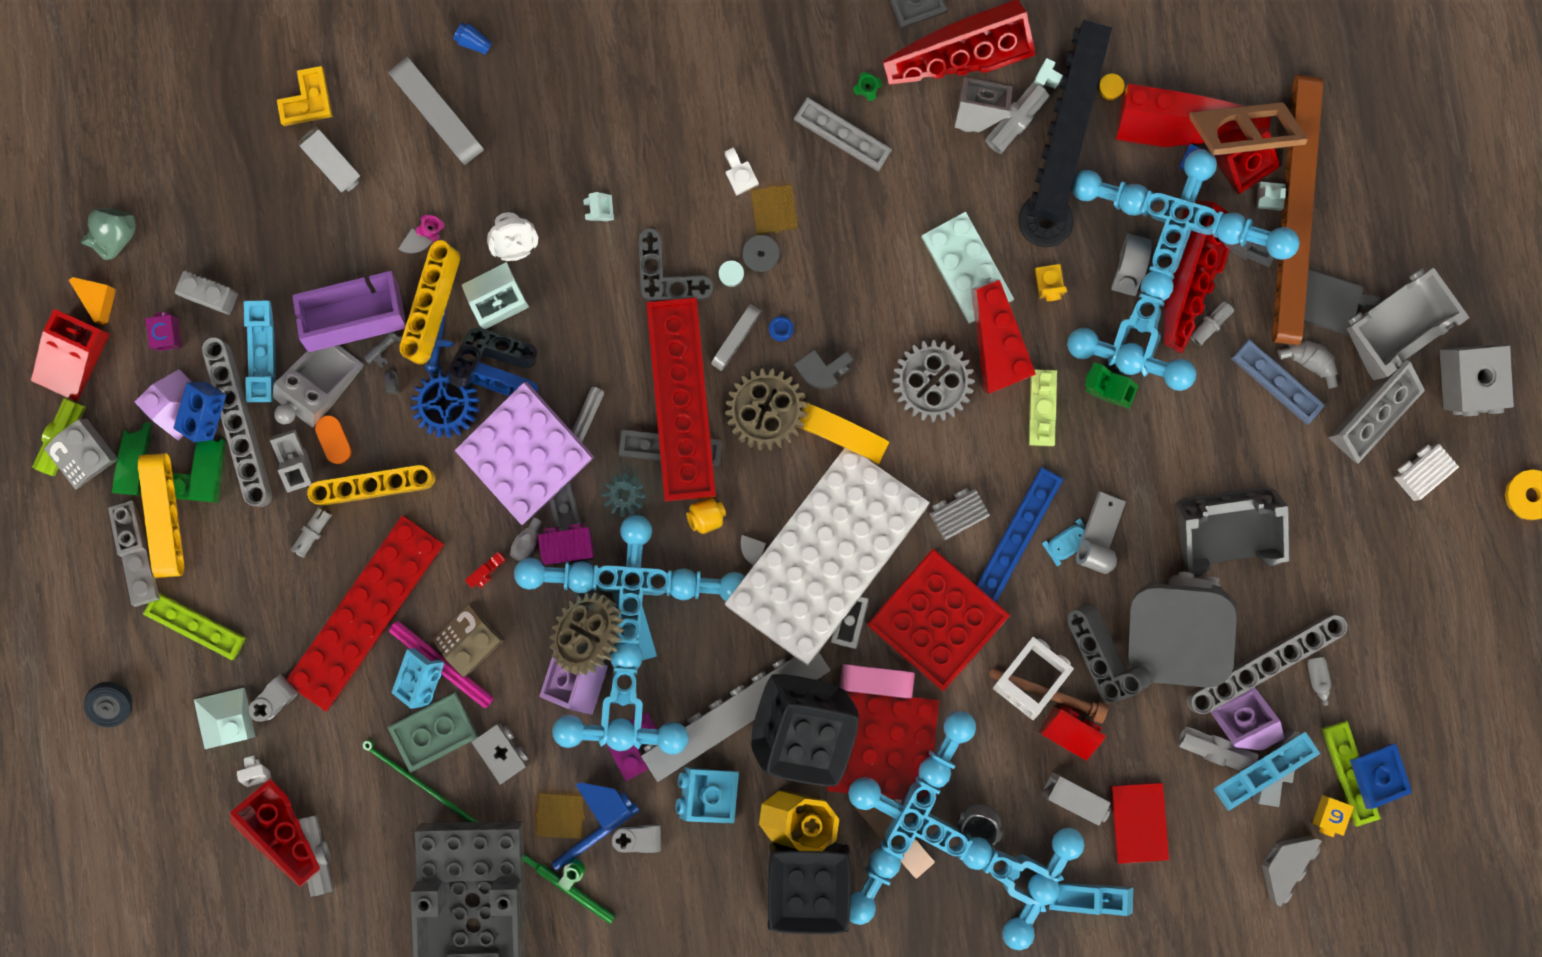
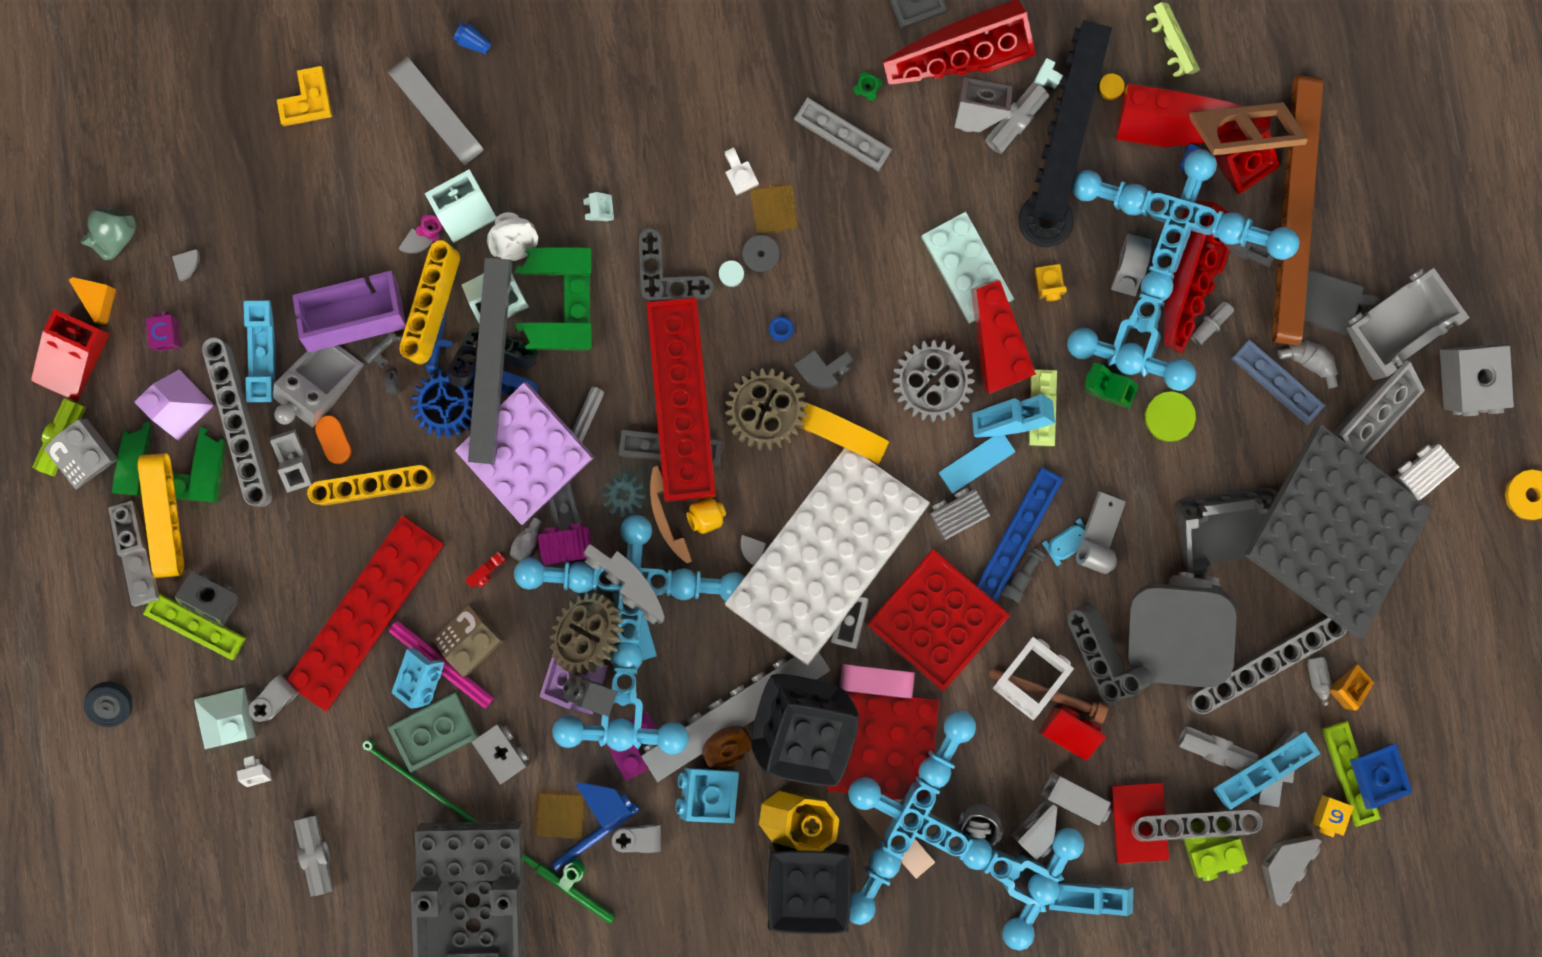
(186, 264): none -> light grey tile
(199, 411): blue brick -> none
(206, 292): light grey brick -> none
(216, 610): none -> dark grey brick
(275, 831): red wedge -> none
(311, 532): light grey pin -> none
(329, 159): light grey slope -> none
(461, 206): none -> light aqua slope
(490, 360): none -> dark grey tile
(575, 268): none -> green wedge
(589, 694): none -> dark grey brick
(636, 588): none -> light grey slope
(656, 487): none -> medium nougat slope
(726, 747): none -> reddish brown tile
(736, 337): light grey beam -> none
(976, 462): none -> medium azure tile
(978, 828): none -> light grey plate
(1014, 417): none -> medium azure slope
(1021, 579): none -> dark grey piece
(1038, 830): none -> light grey slope
(1170, 416): none -> lime tile
(1174, 39): none -> yellowish green plate
(1208, 821): none -> light grey beam
(1214, 854): none -> lime plate
(1249, 721): lavender slope -> none
(1271, 196): light aqua tile -> none
(1338, 531): none -> dark grey plate
(1352, 688): none -> light orange slope

